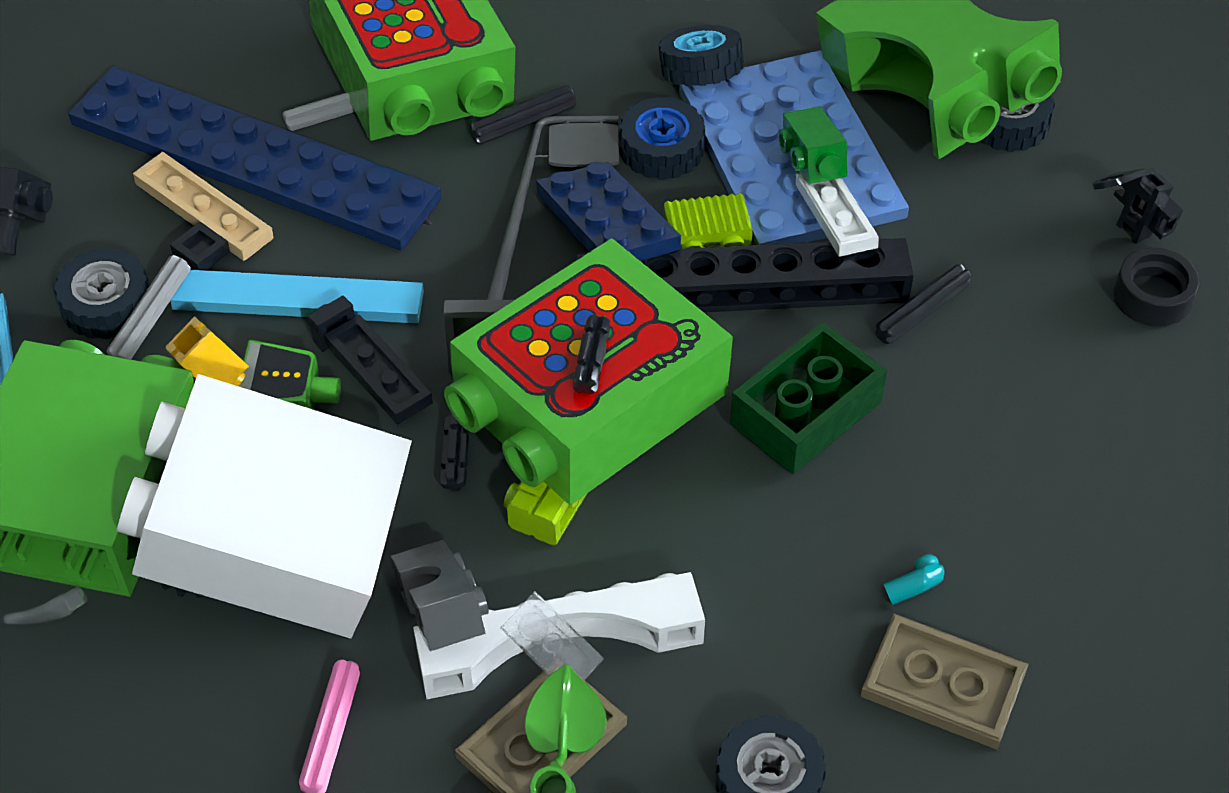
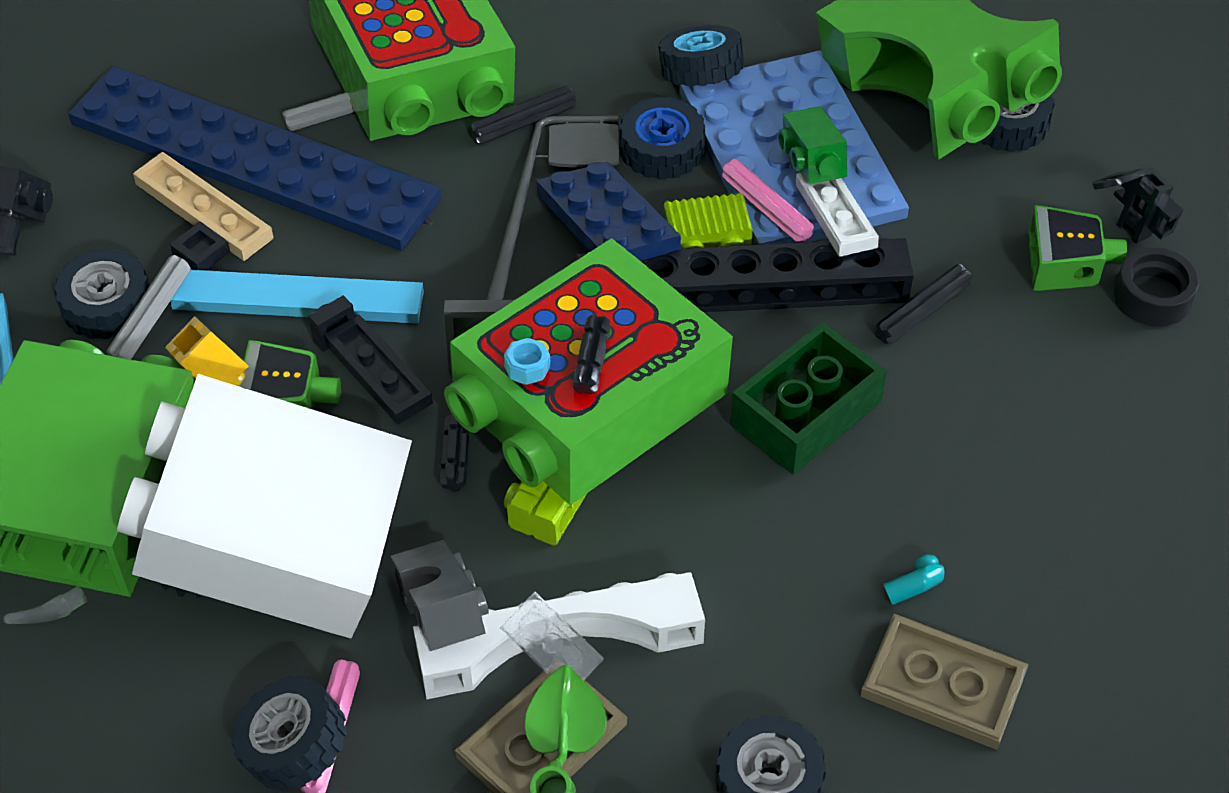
(289, 733): none -> black wheel
(527, 361): none -> medium azure tile
(767, 200): none -> bright pink axle
(1069, 249): none -> torso

